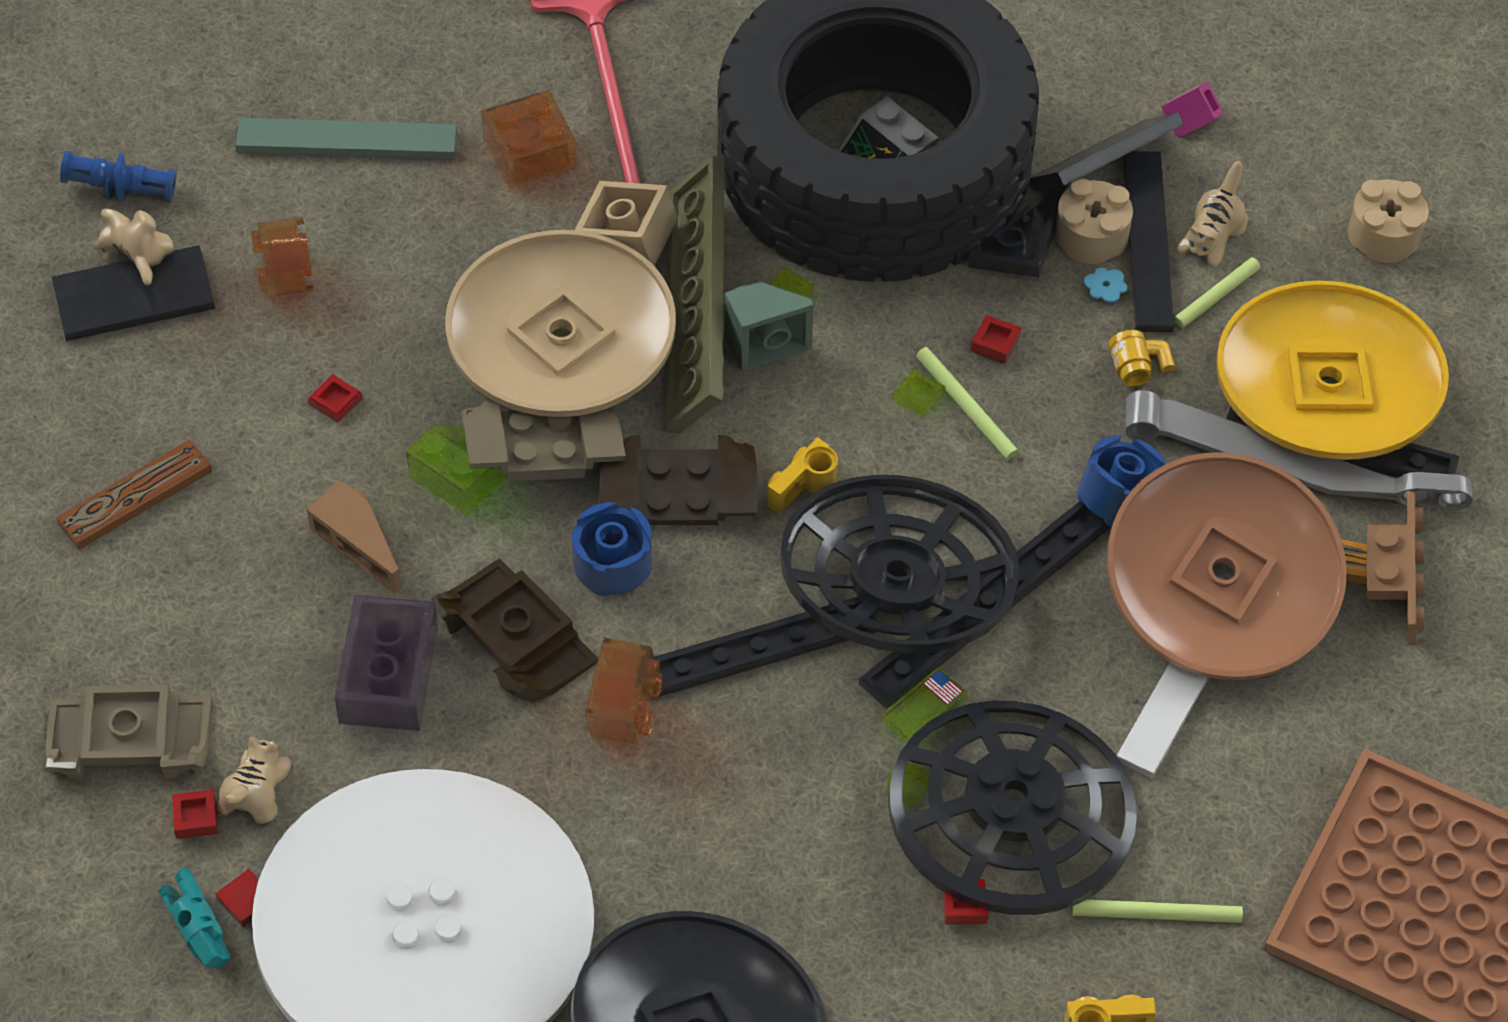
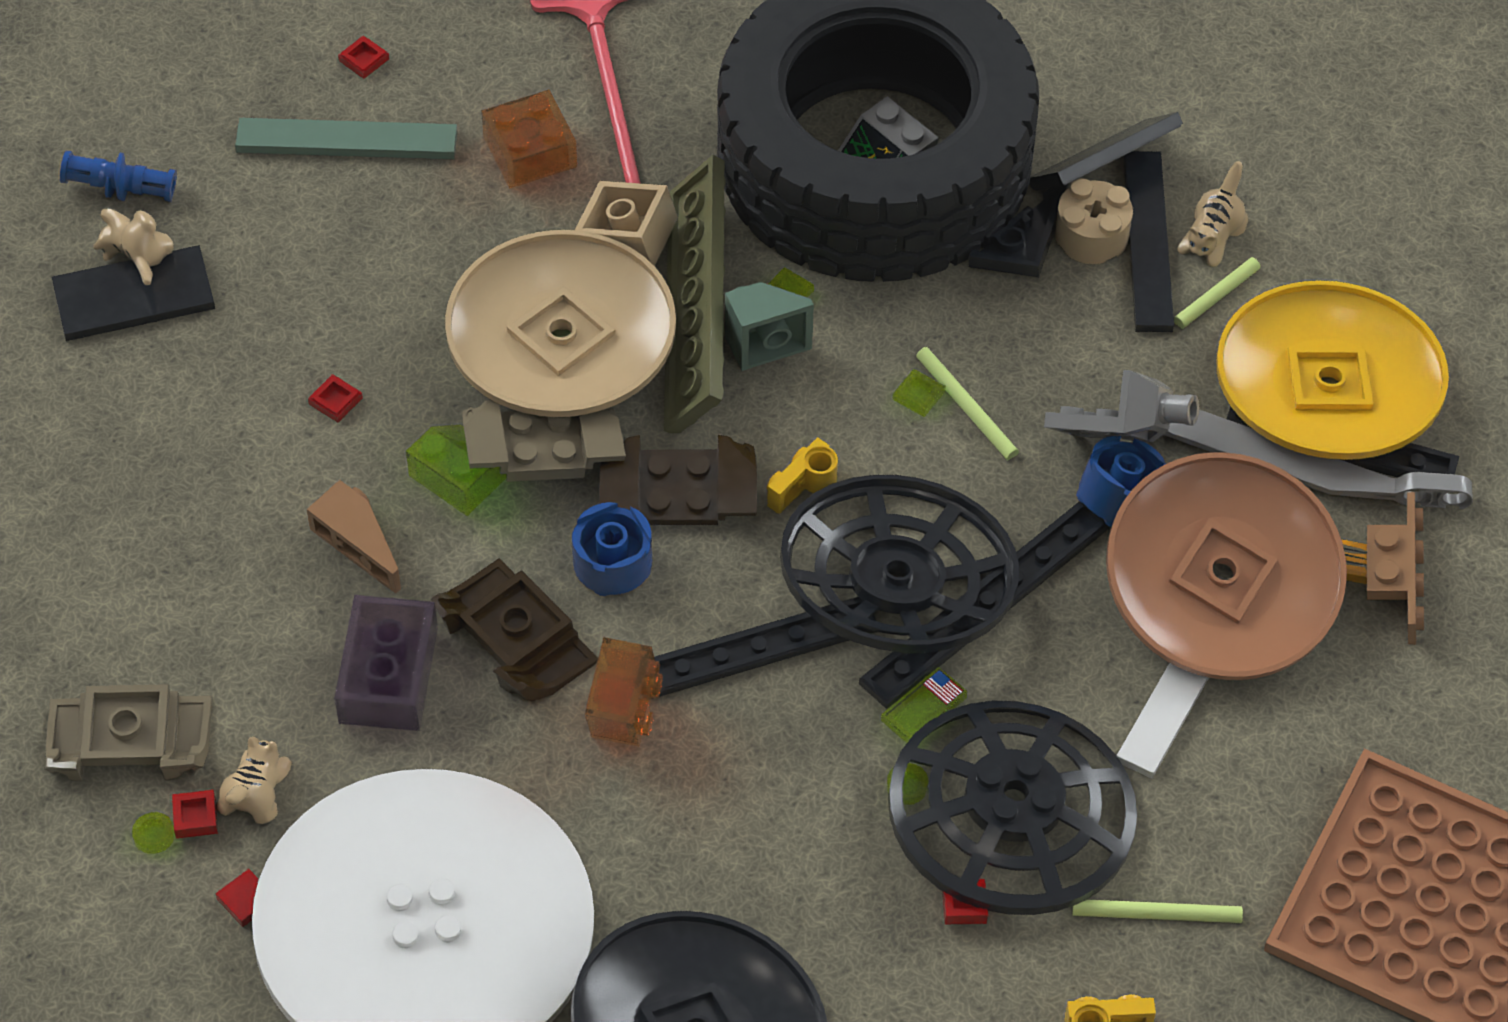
(134, 494): dark orange tile -> none
(153, 832): none -> clear neon green tile
(195, 920): teal hinge -> none
(283, 257): clear orange brick -> none
(363, 57): none -> red tile
(995, 338): red plate -> none
(1102, 277): medium azure plant -> none
(1132, 359): yellow piece -> none
(1143, 412): none -> light grey plate
(1195, 108): dark pink panel -> none
(1388, 220): tan brick -> none

